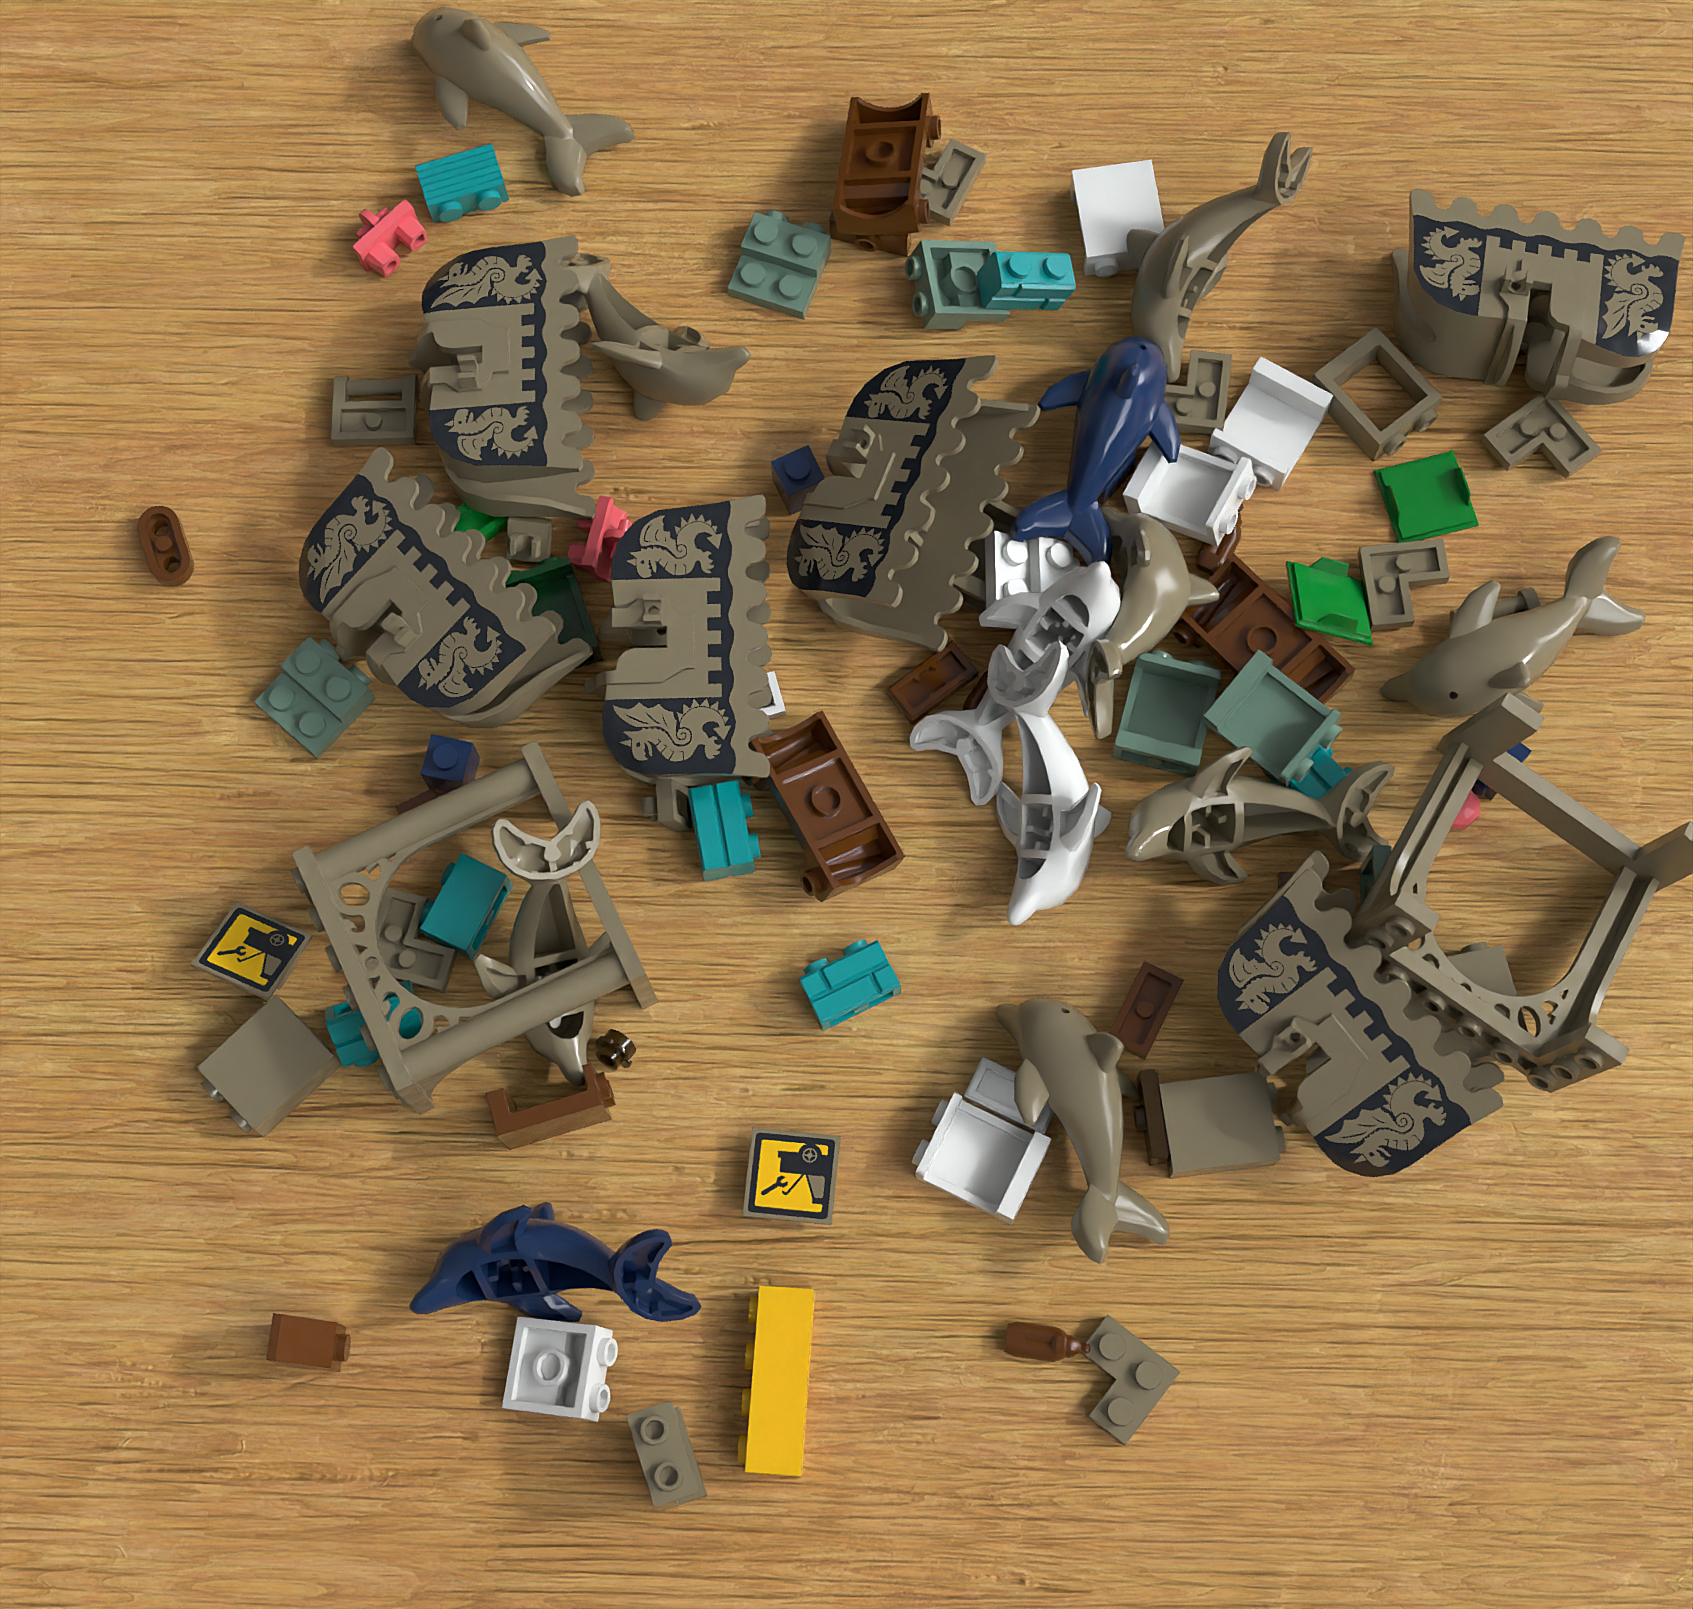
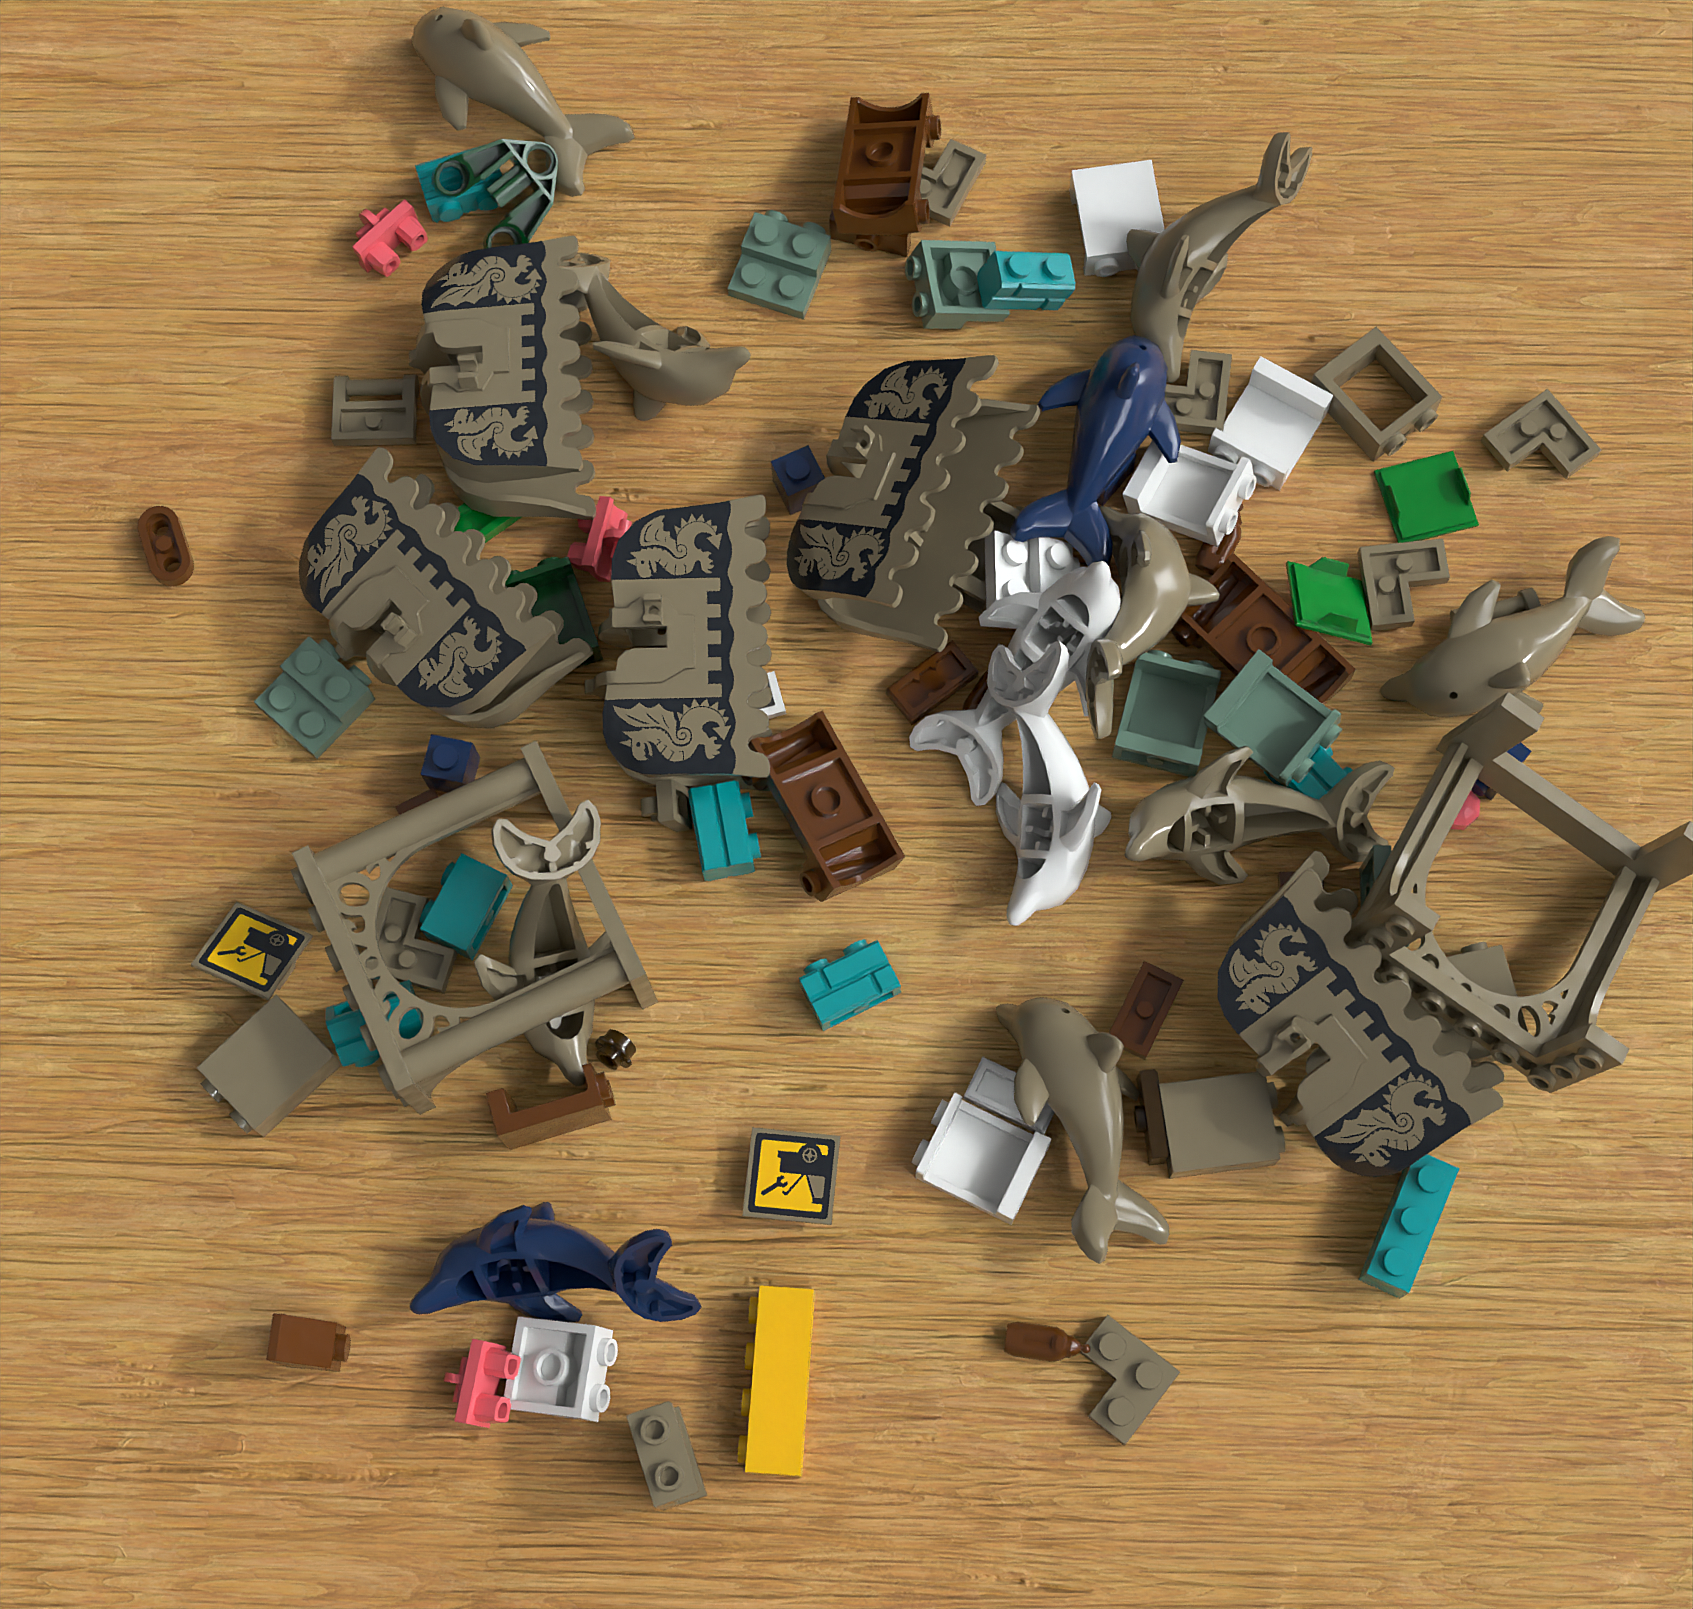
(479, 1383): none -> coral hips
(481, 162): none -> dark green connector
(529, 538): dark tan tile -> none
(1408, 1226): none -> teal brick
(1571, 299): dark tan animal -> none

